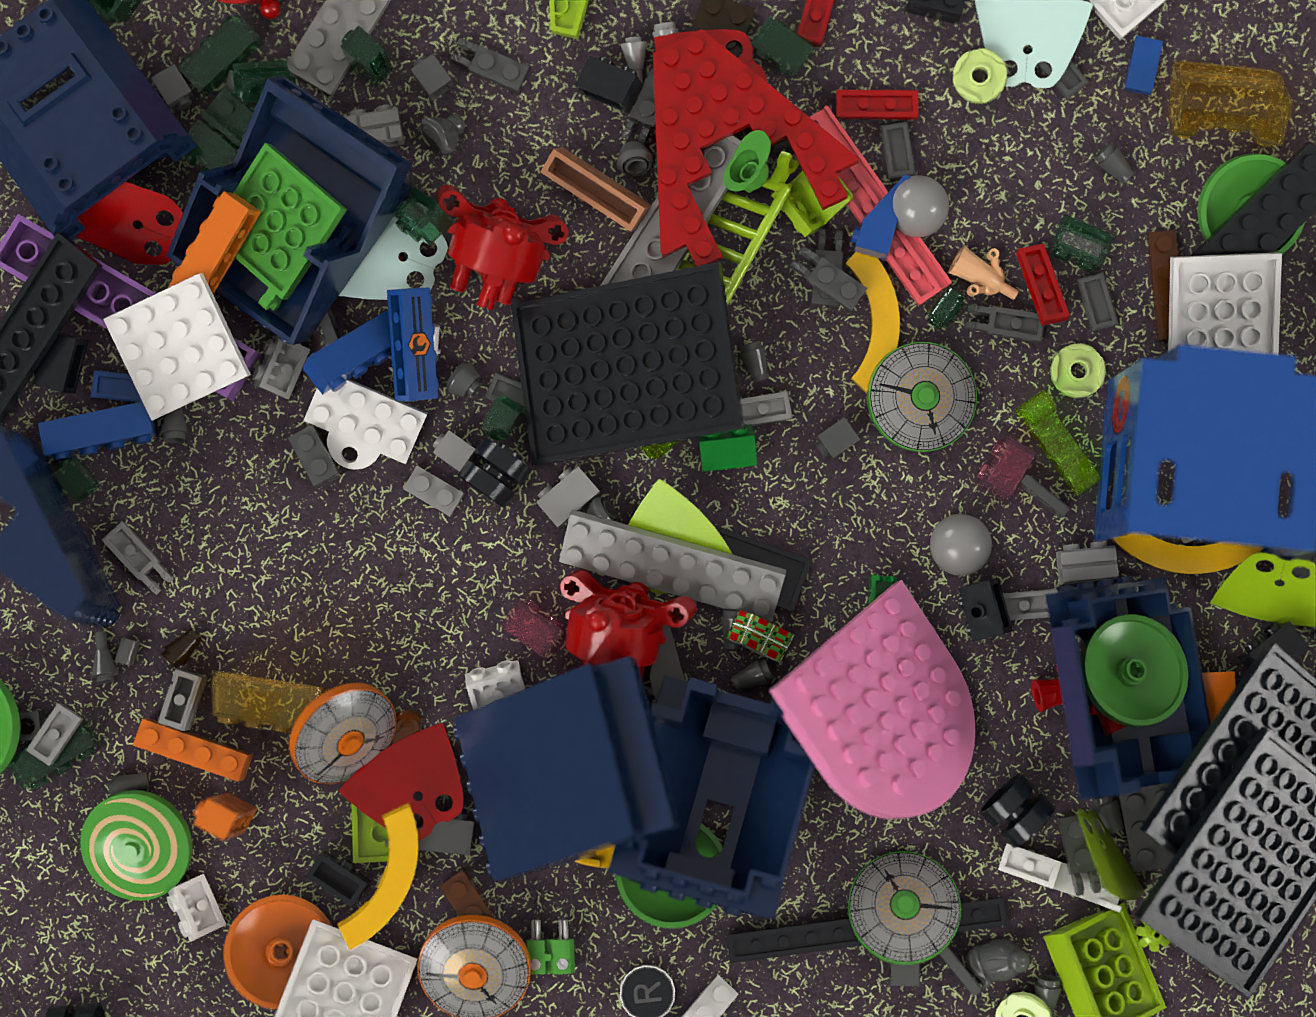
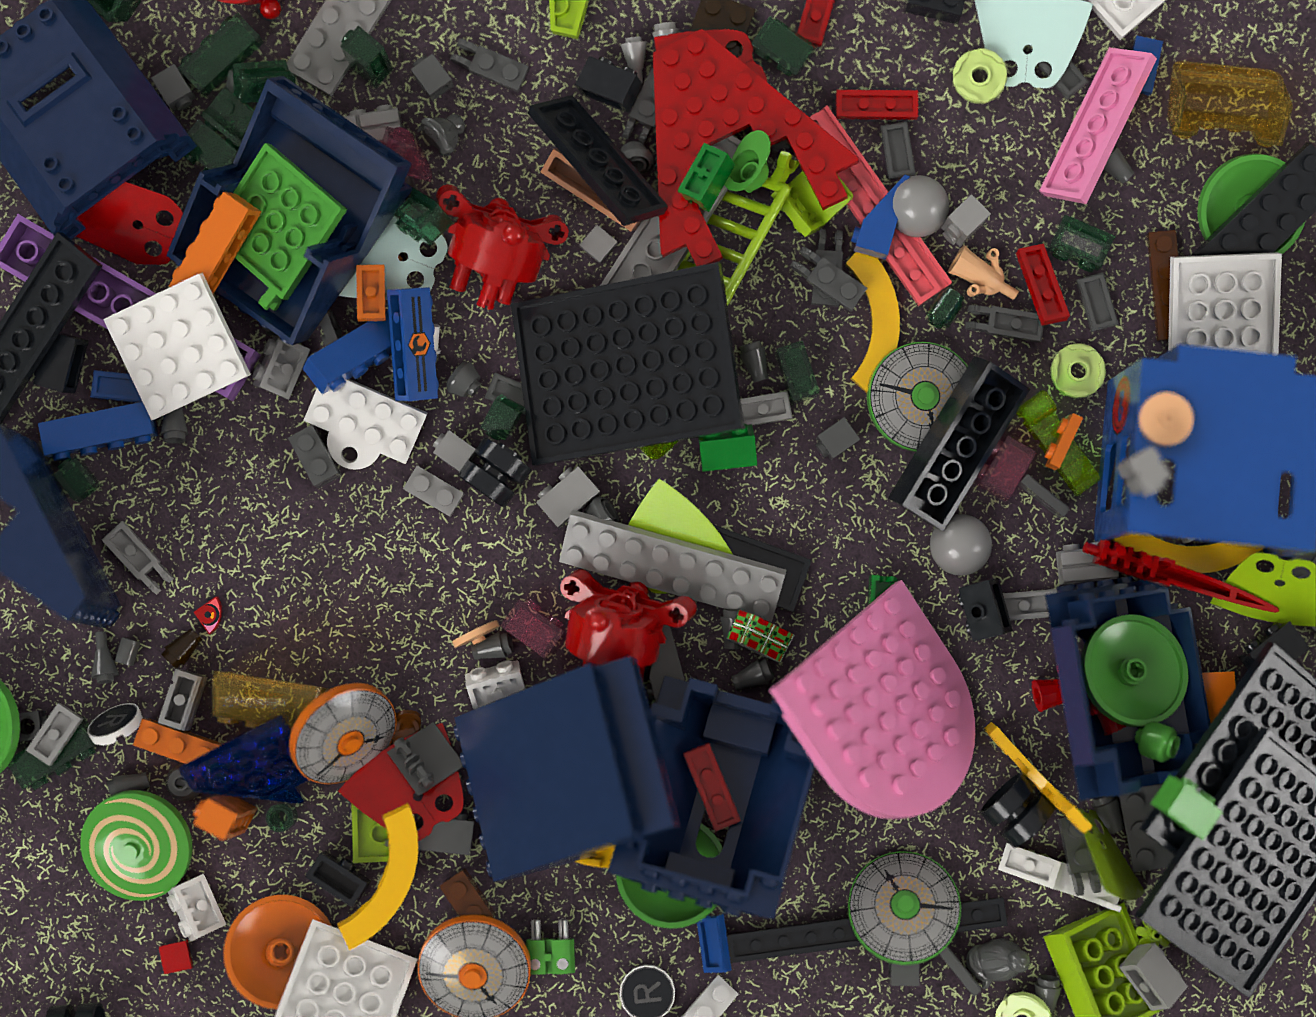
(114, 722): none -> tile
(173, 780): none -> dark grey cone
(175, 957): none -> red tile
(210, 615): none -> red tile
(249, 766): none -> clear blue wing
(273, 820): none -> clear green brick
(371, 293): none -> orange plate
(406, 145): none -> clear pink slope
(425, 758): none -> dark grey hinge
(476, 635): none -> light nougat piece
(495, 646): none -> dark grey cone
(597, 160): none -> black plate
(598, 244): none -> light grey tile
(706, 176): none -> green hinge
(711, 786): none -> red tile
(714, 944): none -> blue tile
(797, 372): none -> clear green brick
(959, 443): none -> black brick
(965, 221): none -> light grey brick
(1038, 779): none -> yellow tile
(1057, 451): none -> orange plate
(1098, 125): none -> bright pink plate
(1144, 472): none -> light grey brick
(1153, 976): none -> light grey brick
(1157, 741): none -> bright green head
(1166, 419): none -> light nougat piece
(1166, 573): none -> red piece
(1186, 806): none -> bright green brick

